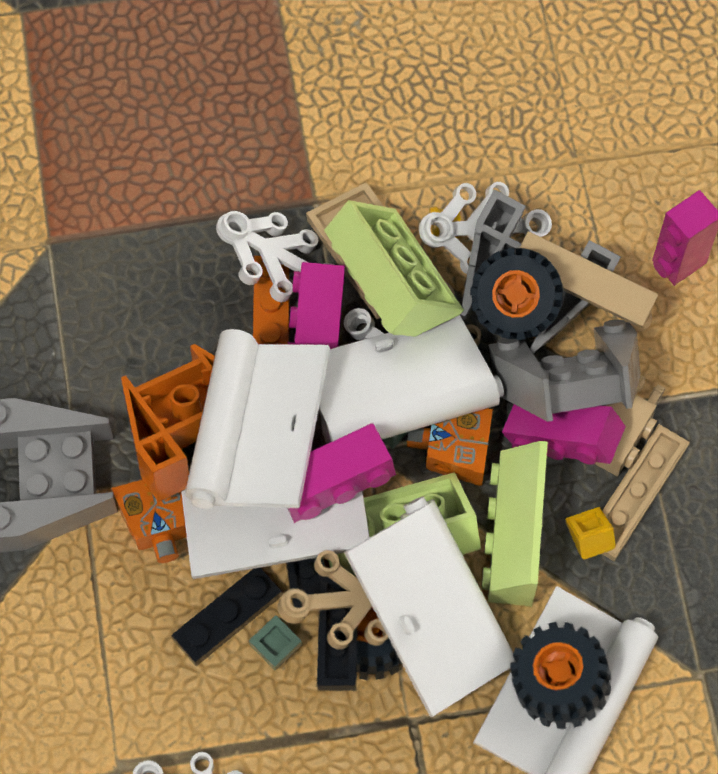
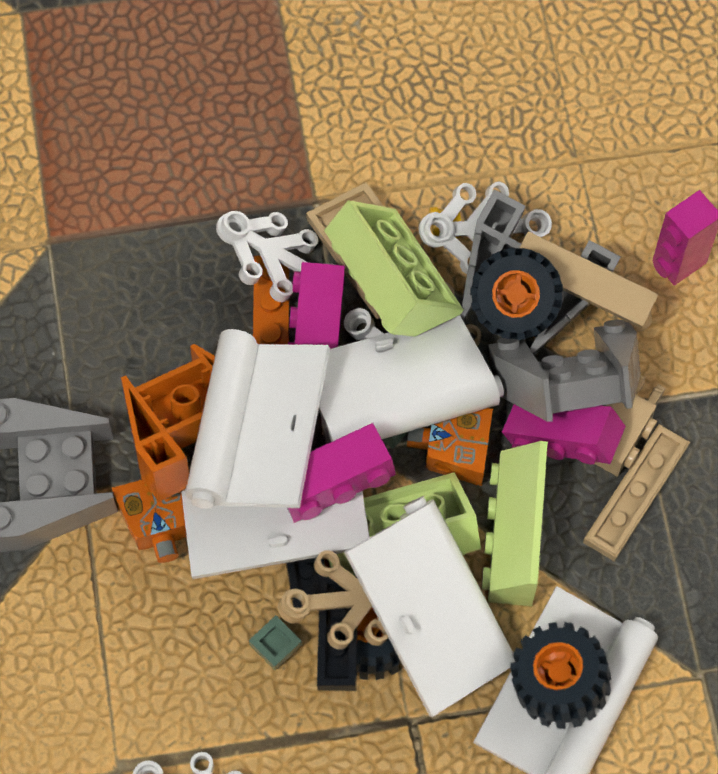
(226, 615): black plate -> none
(591, 533): yellow slope -> none

